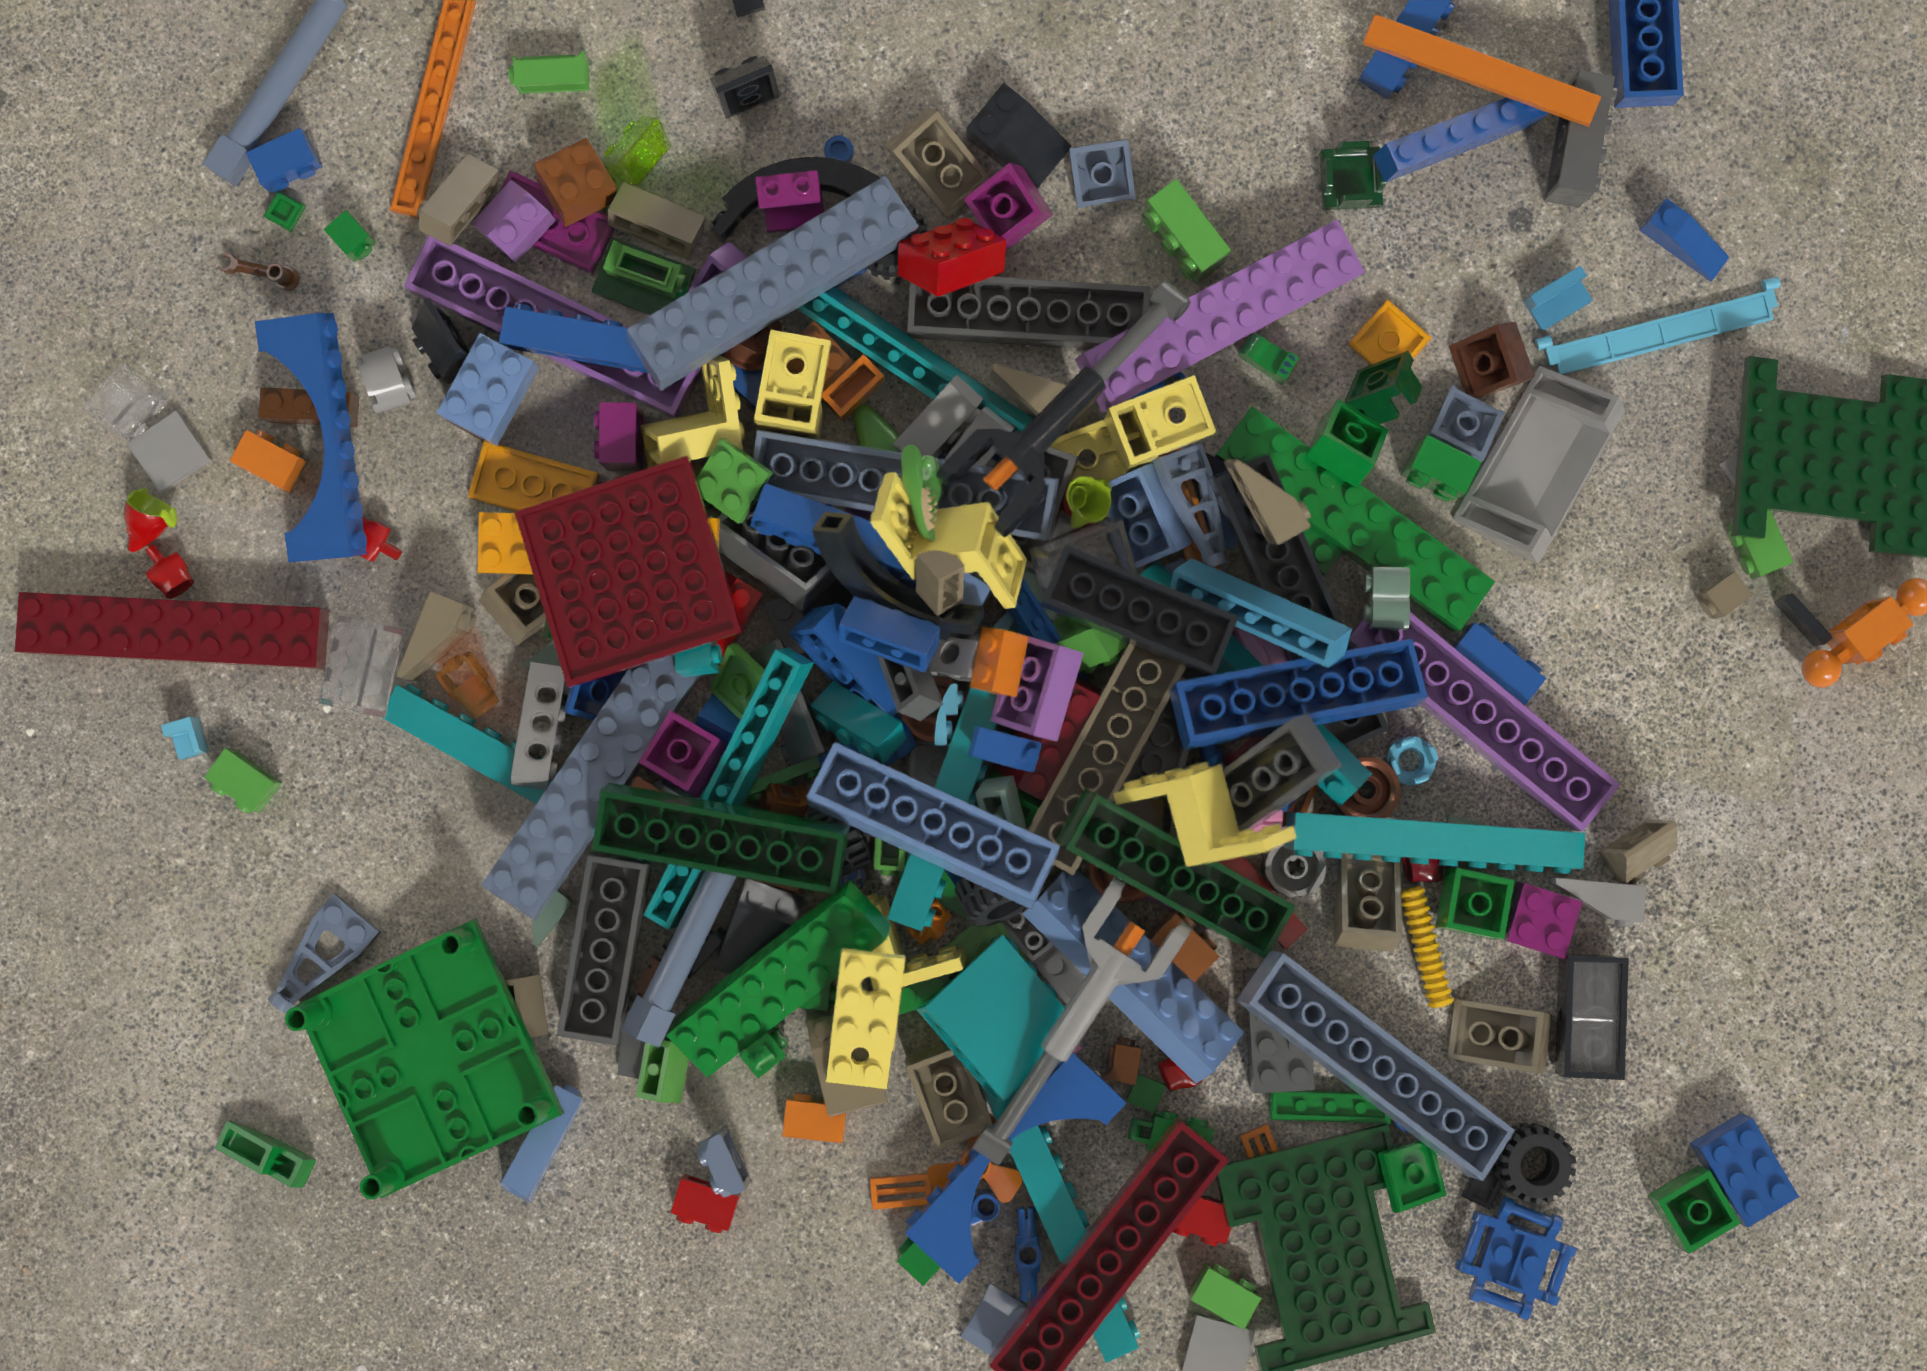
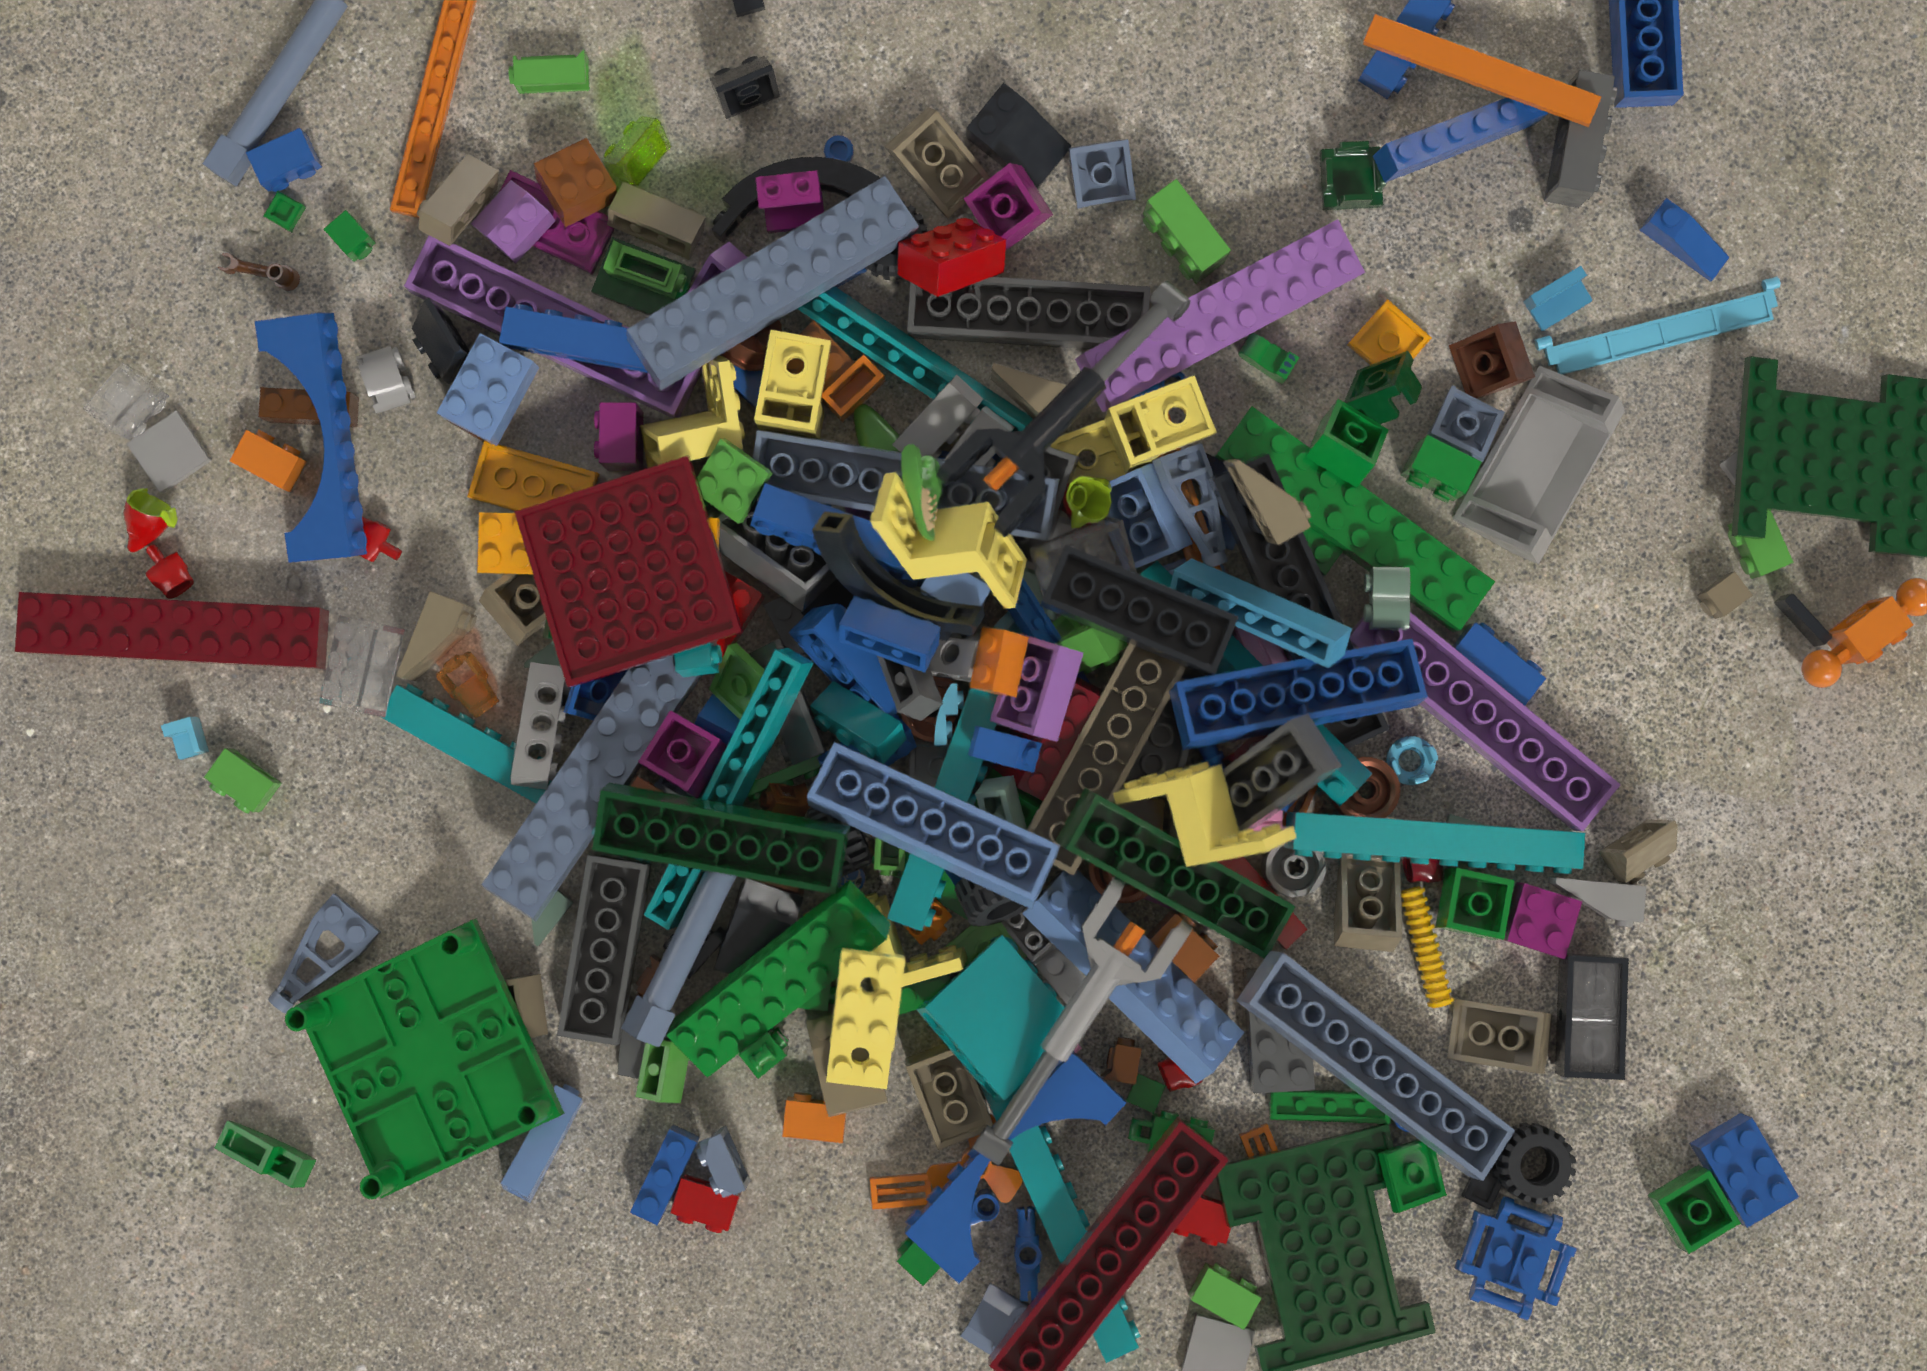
(665, 1174): none -> blue brick
(939, 580): dark tan brick -> none

